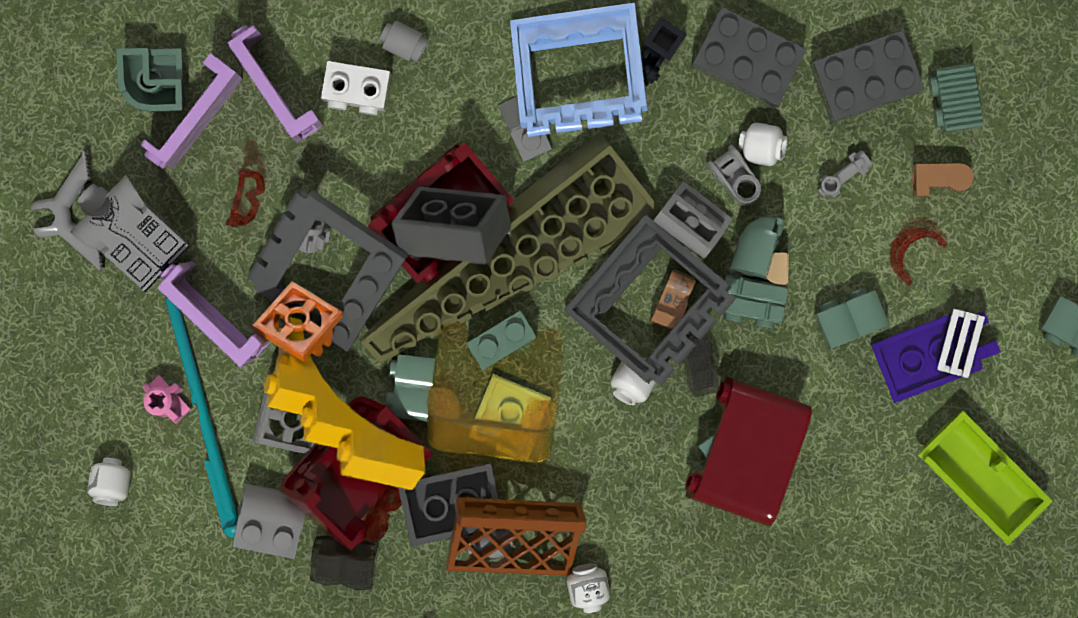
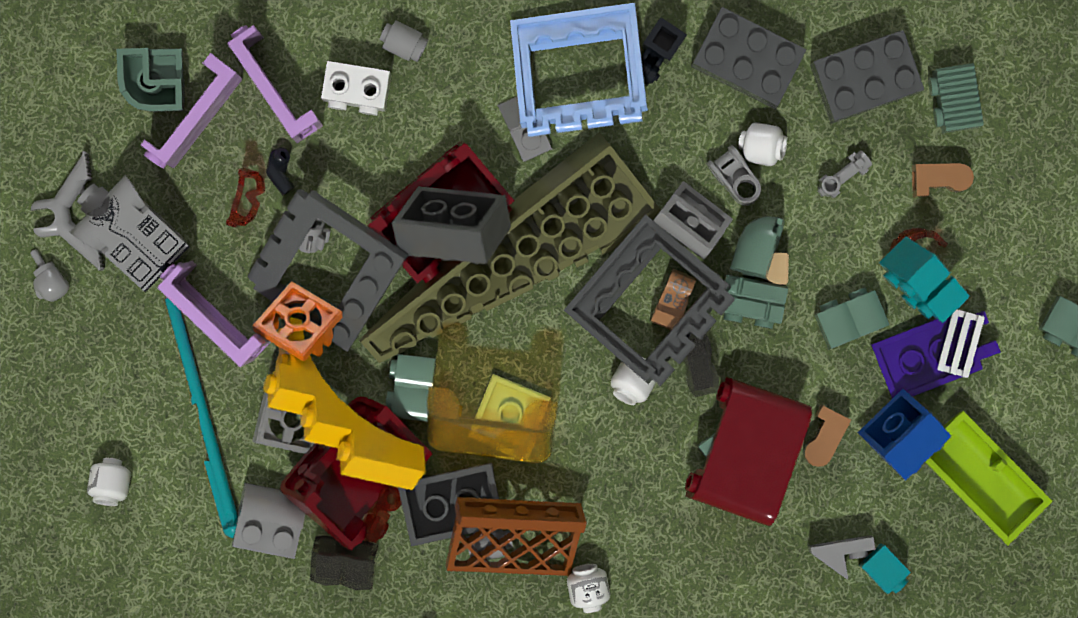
(48, 282): none -> light grey piece
(164, 400): bright pink piece -> none
(277, 169): none -> black arm
(501, 340): sand green brick -> none
(827, 438): none -> medium nougat leg
(833, 552): none -> light grey slope
(885, 569): none -> teal brick
(904, 434): none -> blue brick
(923, 280): none -> teal piece

